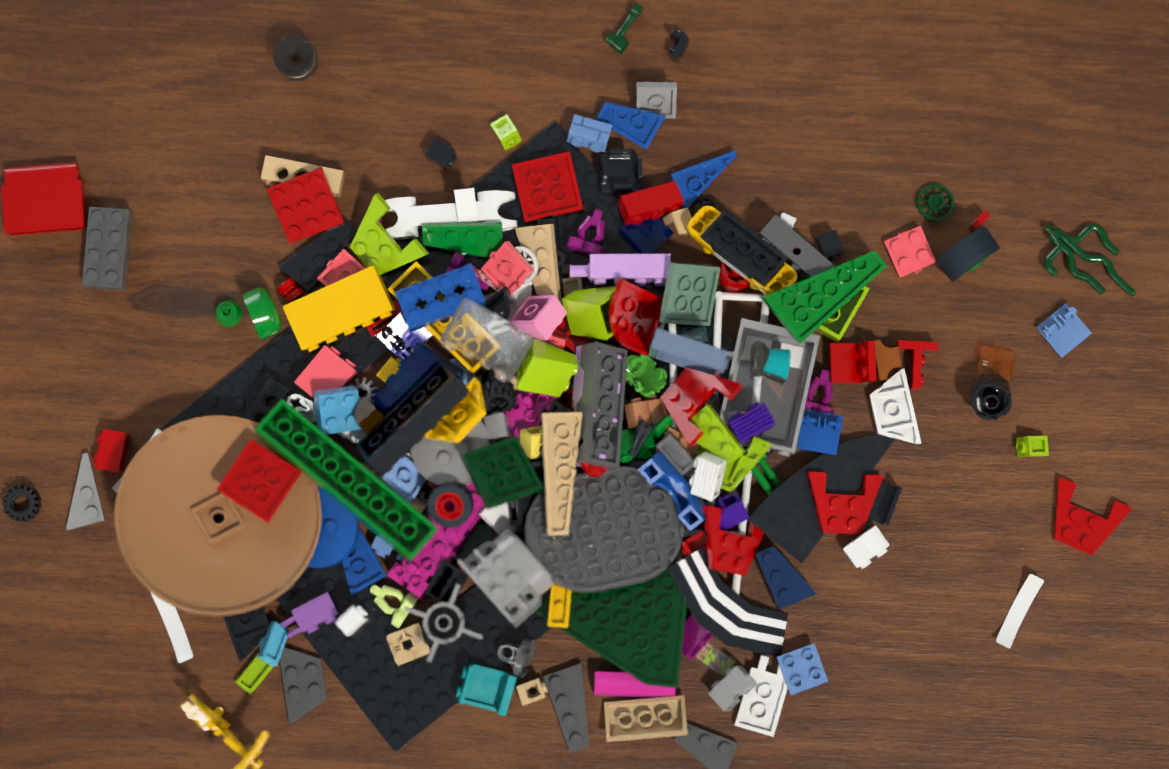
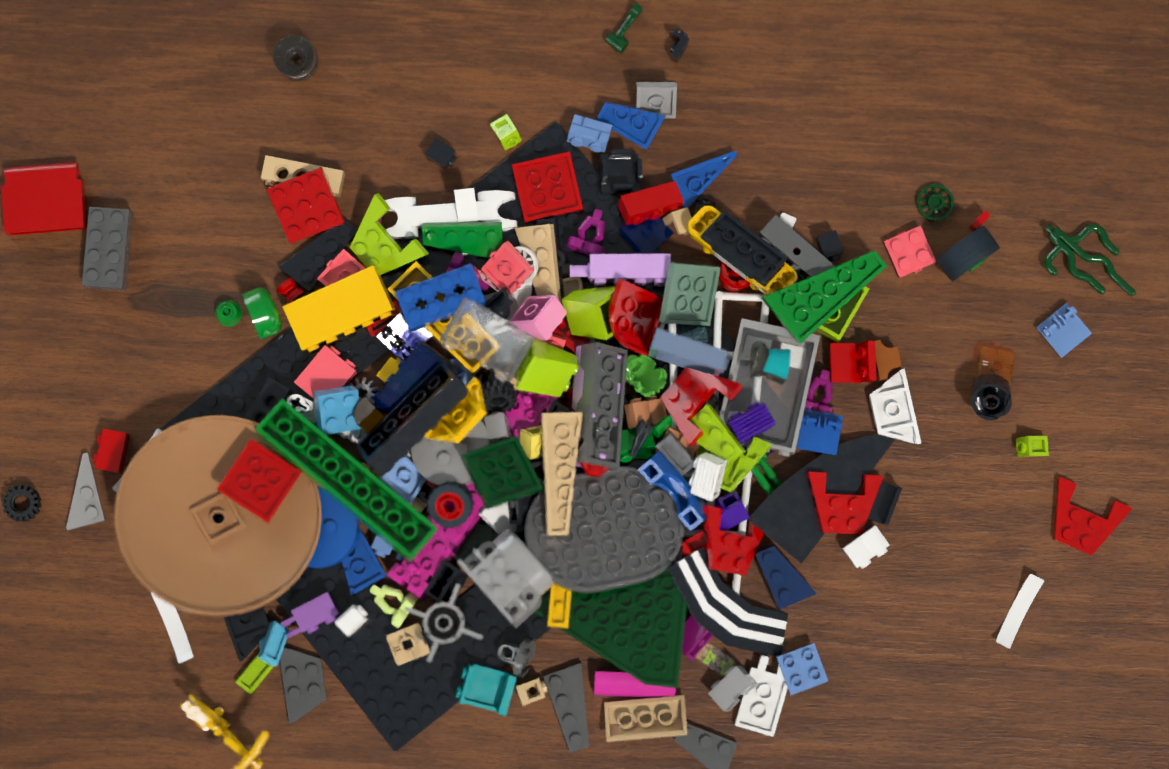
(917, 359): red bracket -> none

